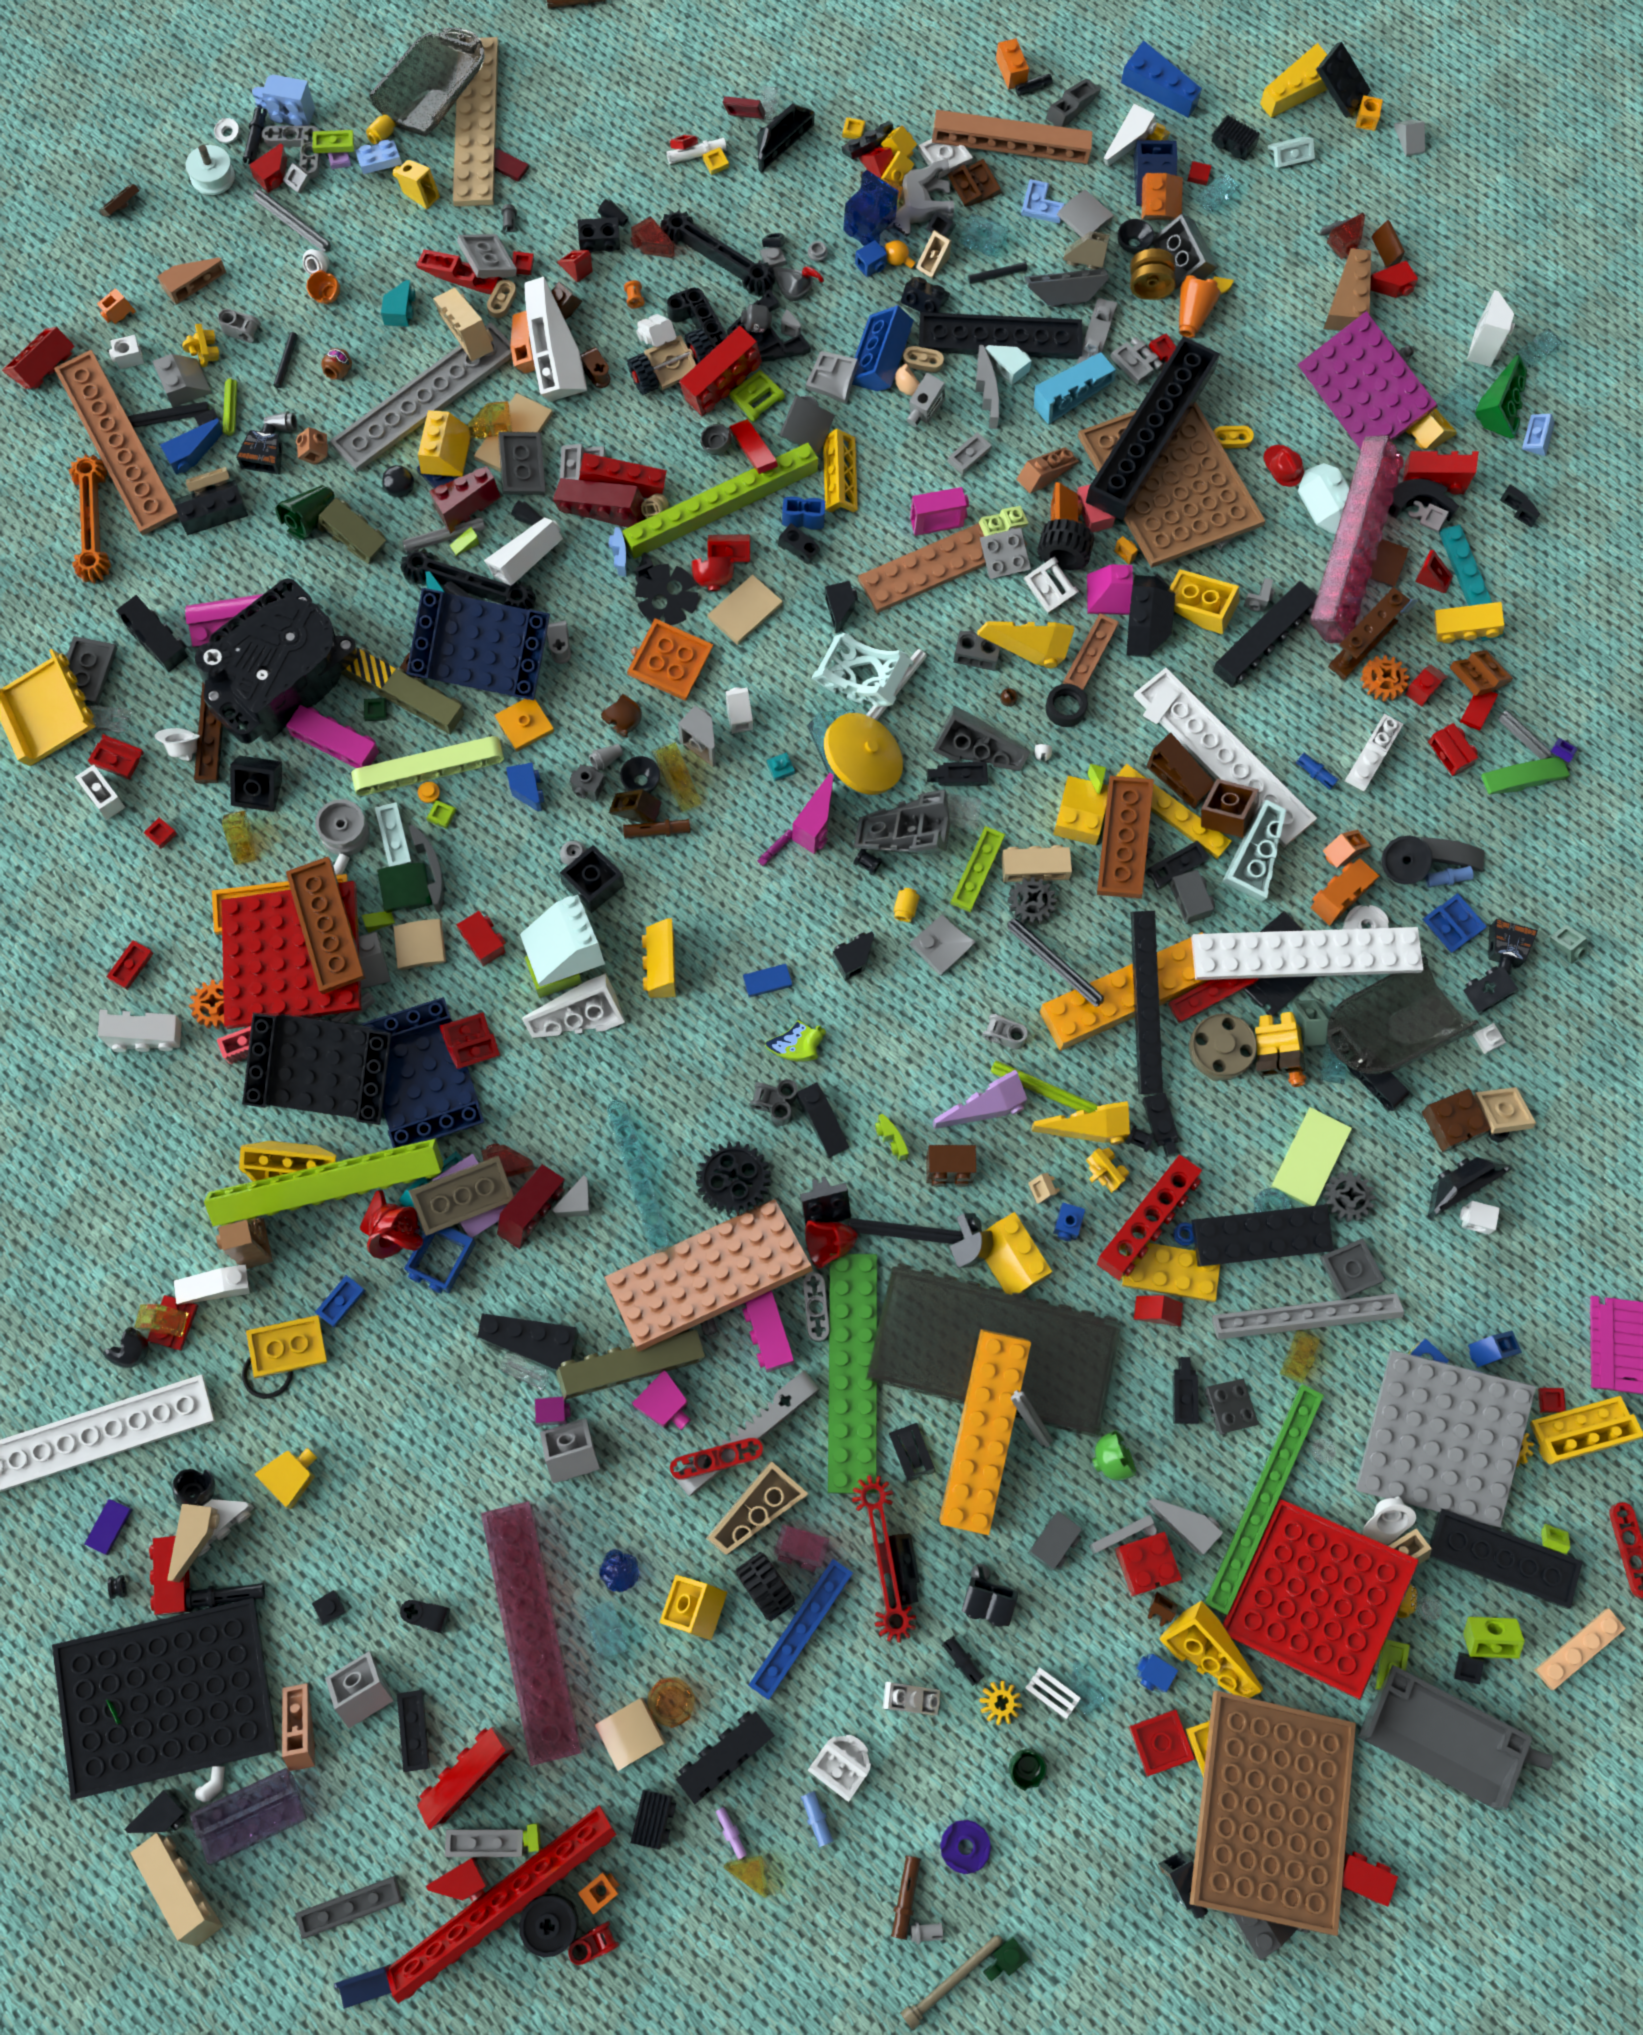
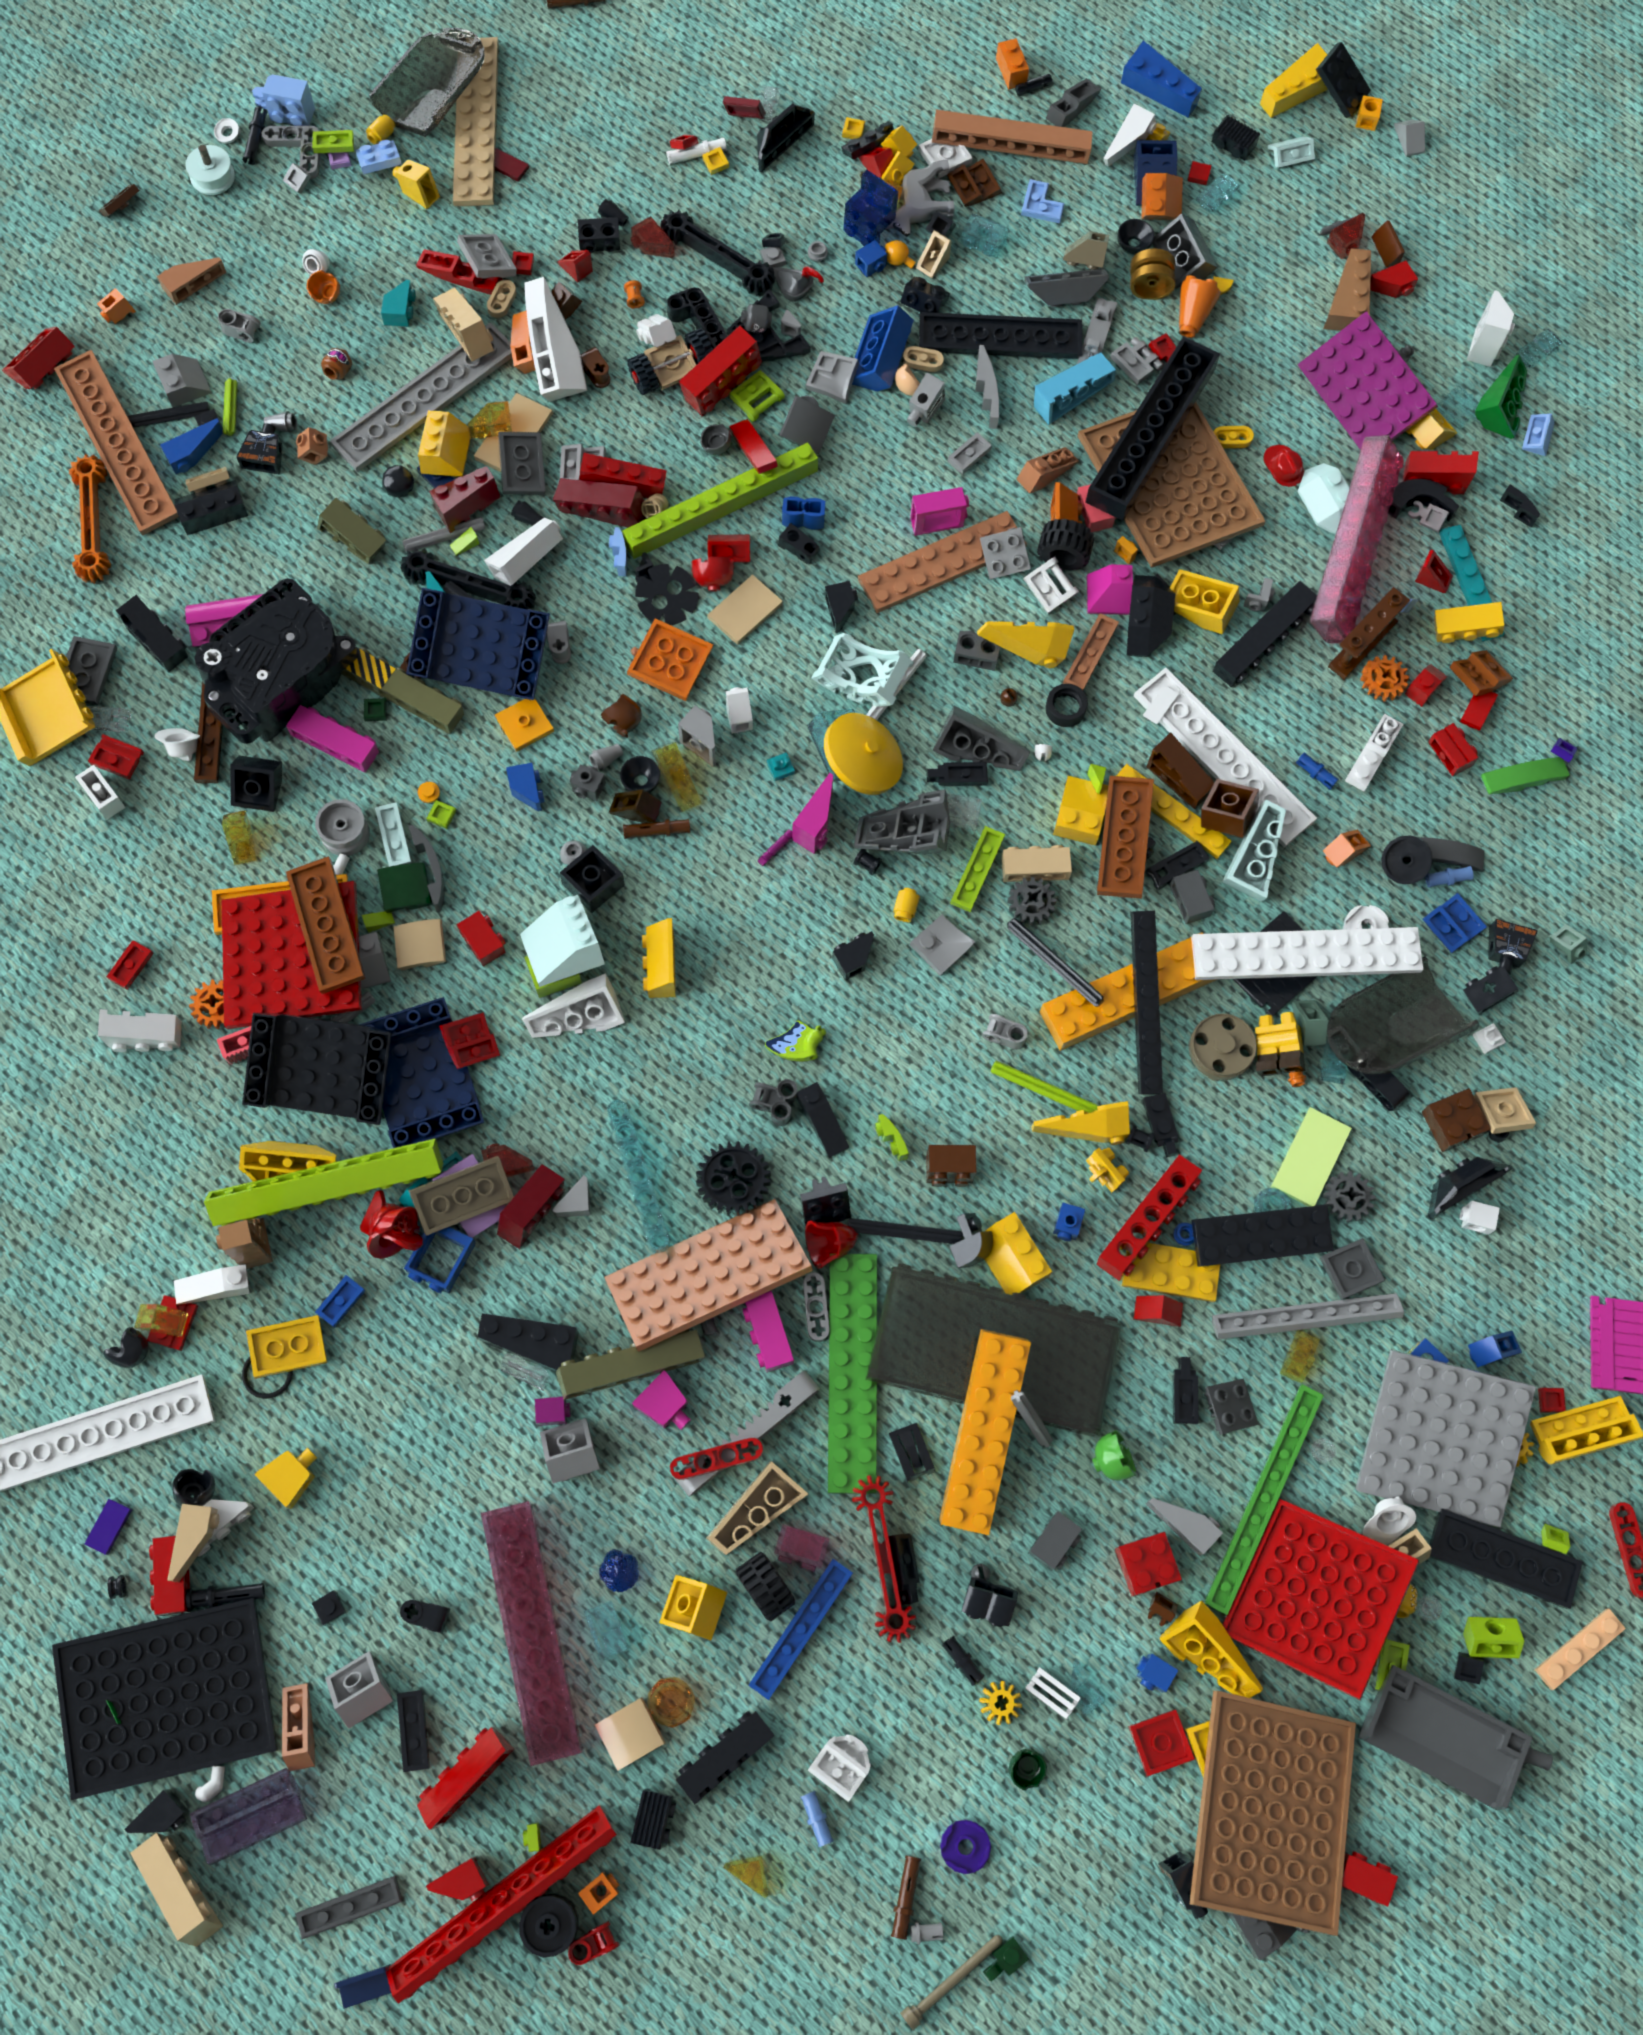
(126, 352): white brick -> none
(160, 833): red plate -> none
(198, 345): yellow hips -> none
(270, 168): red slope -> none
(285, 360): black bar -> none
(291, 220): axle -> none
(303, 510): dark green cone -> none
(427, 765): yellowish green beam -> none
(484, 1843): light grey plate -> none
(509, 213): dark grey pin -> none
(731, 1833): lavender bar -> none
(767, 980): blue tile -> none
(836, 469): yellow fence -> none
(911, 1699): white slope -> none
(997, 272): black bar -> none
(1000, 1099): lavender wedge -> none
(1001, 522): yellowish green slope -> none
(1009, 362): light aqua slope -> none
(1043, 1188): tan tile -> none
(1085, 213): light grey slope -> none
(1145, 1524): light grey hinge -> none
(1207, 996): red plate -> none
(1343, 891): orange wedge -> none
(1388, 562): reddish brown slope -> none
(1524, 735): dark grey axle -> none

